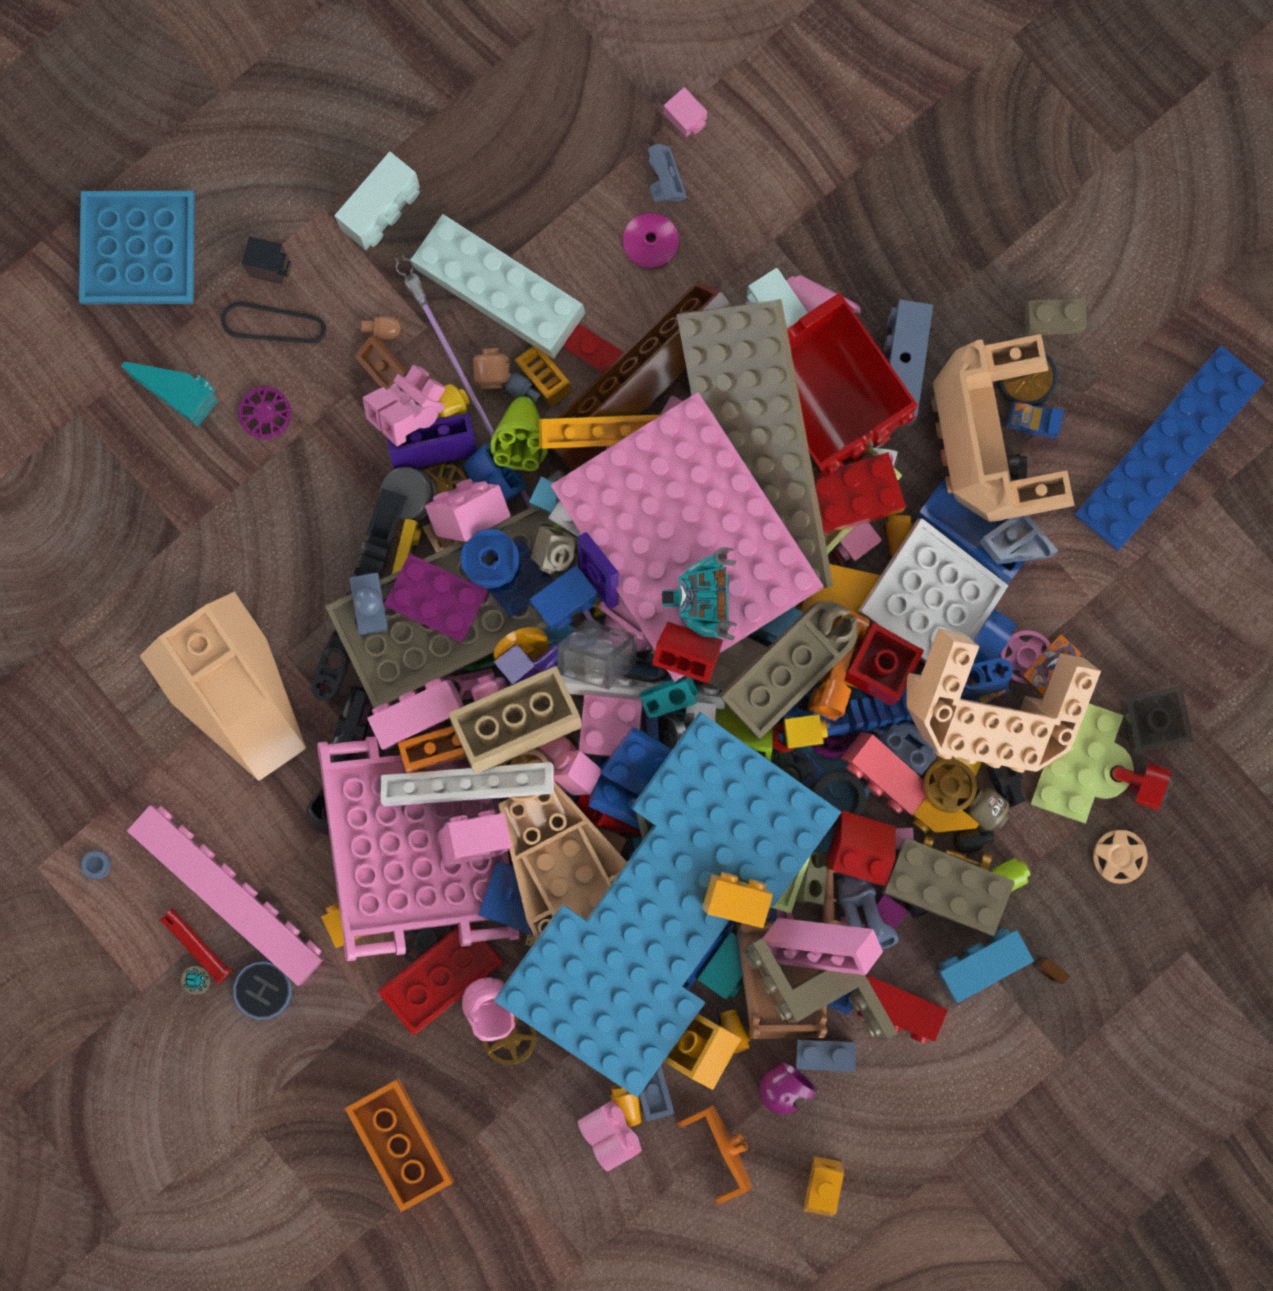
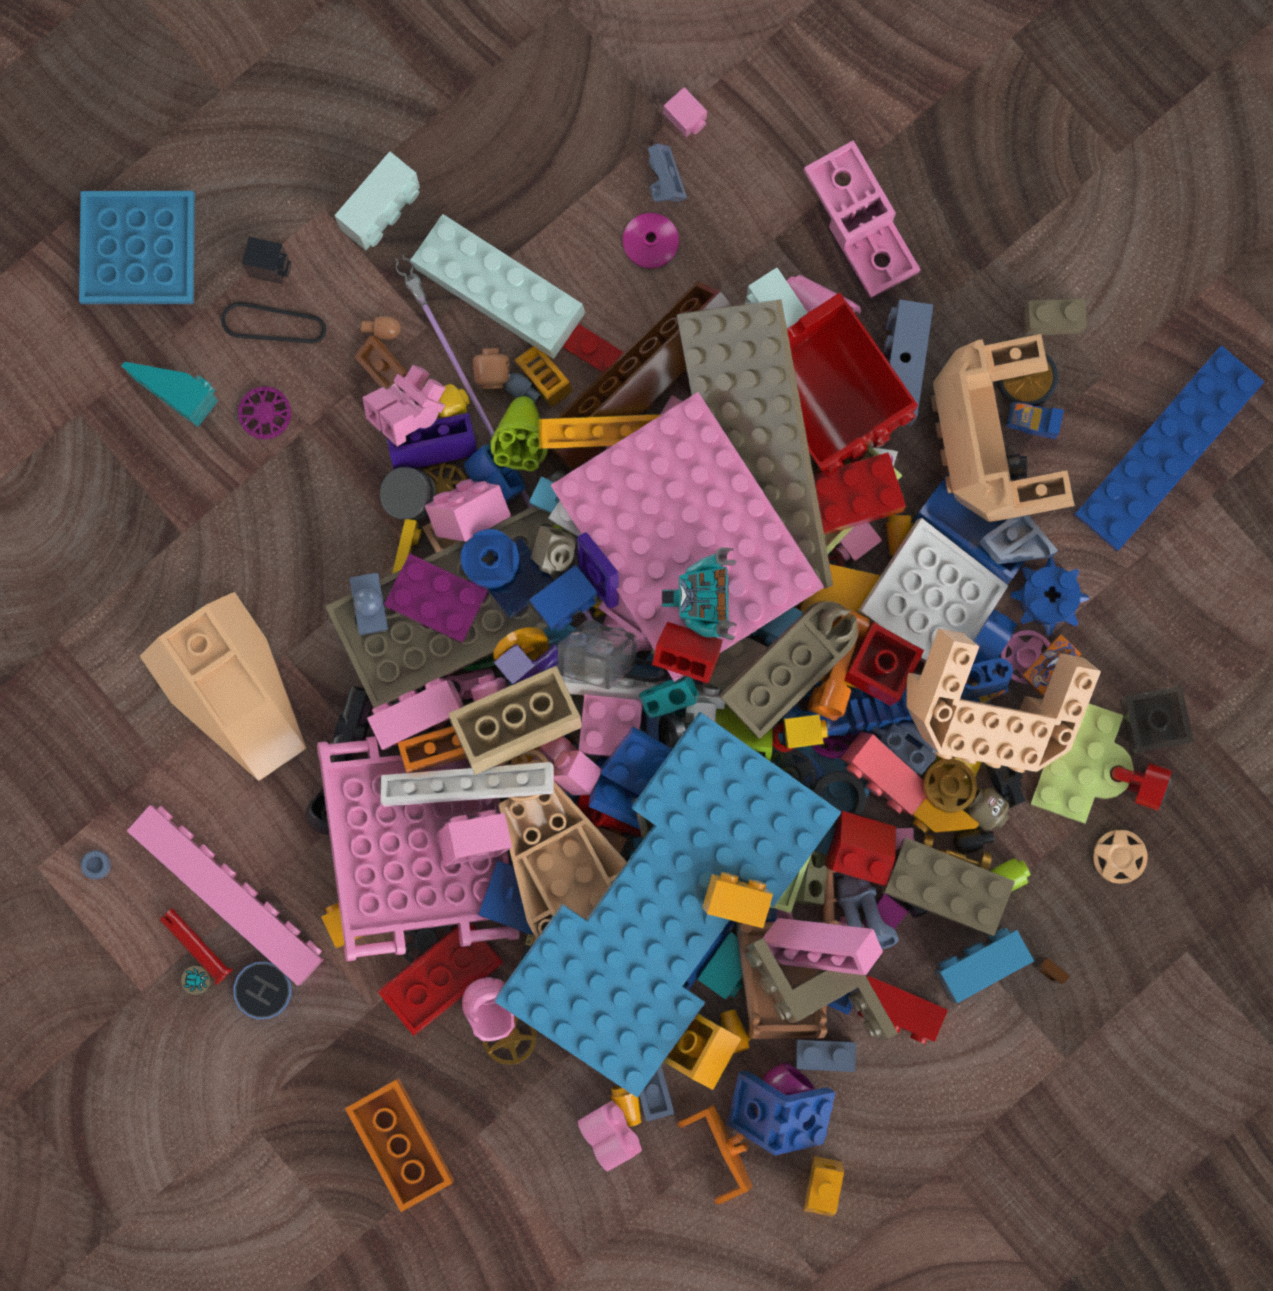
(373, 560): black piece -> none
(783, 1120): none -> blue bracket
(862, 219): none -> bright pink bracket
(1038, 608): none -> blue brick

